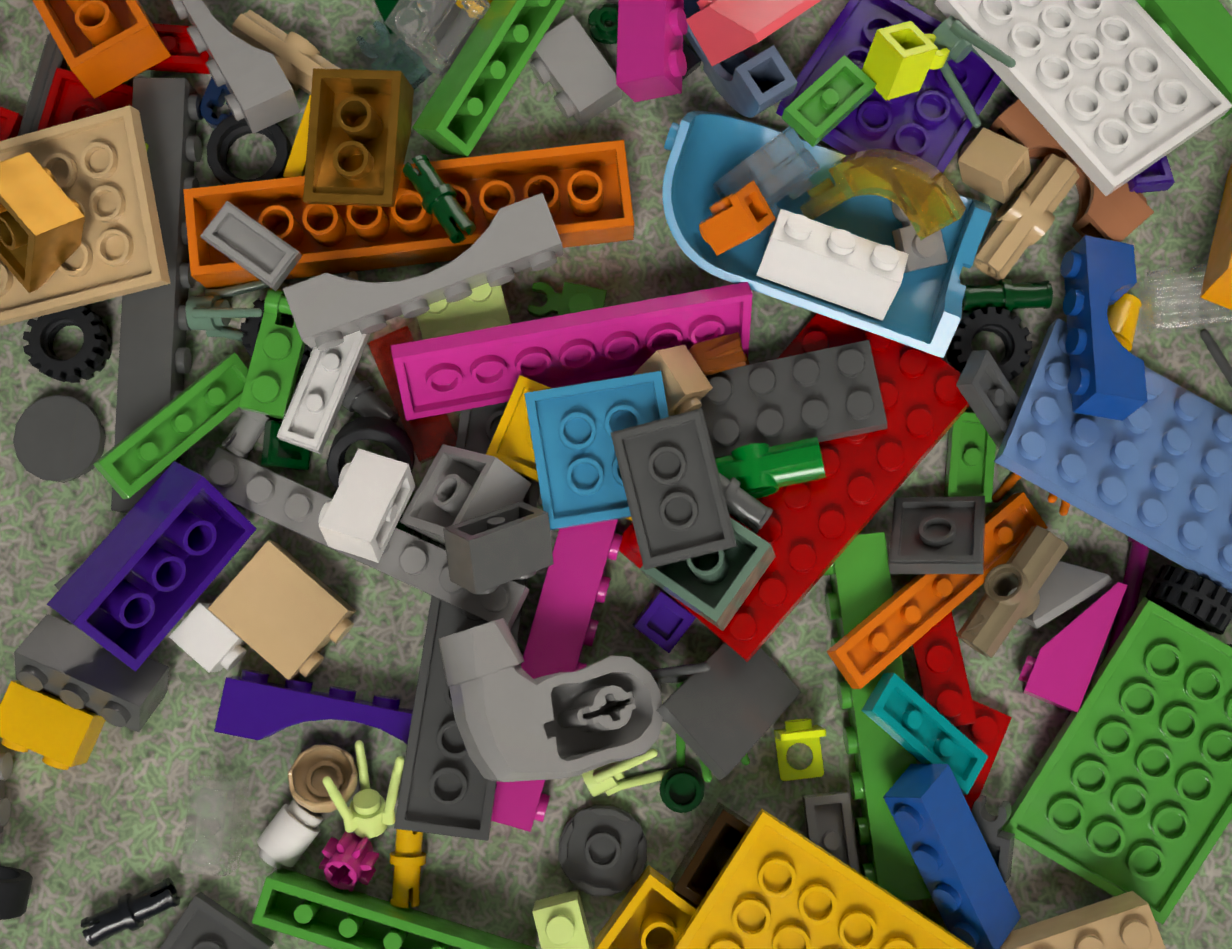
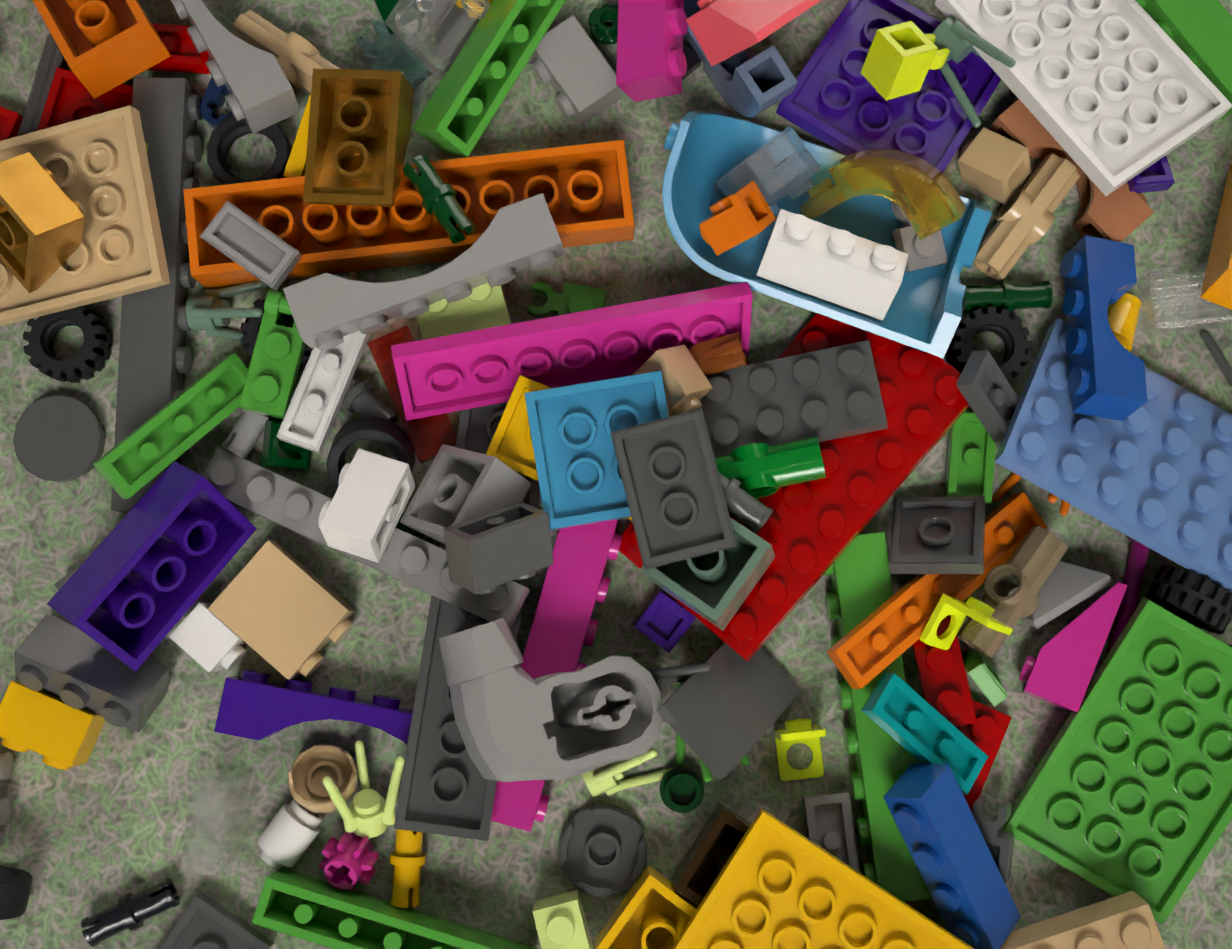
(828, 101): bright green plate -> none
(958, 611): none -> neon yellow bracket
(984, 676): none -> bright green tile

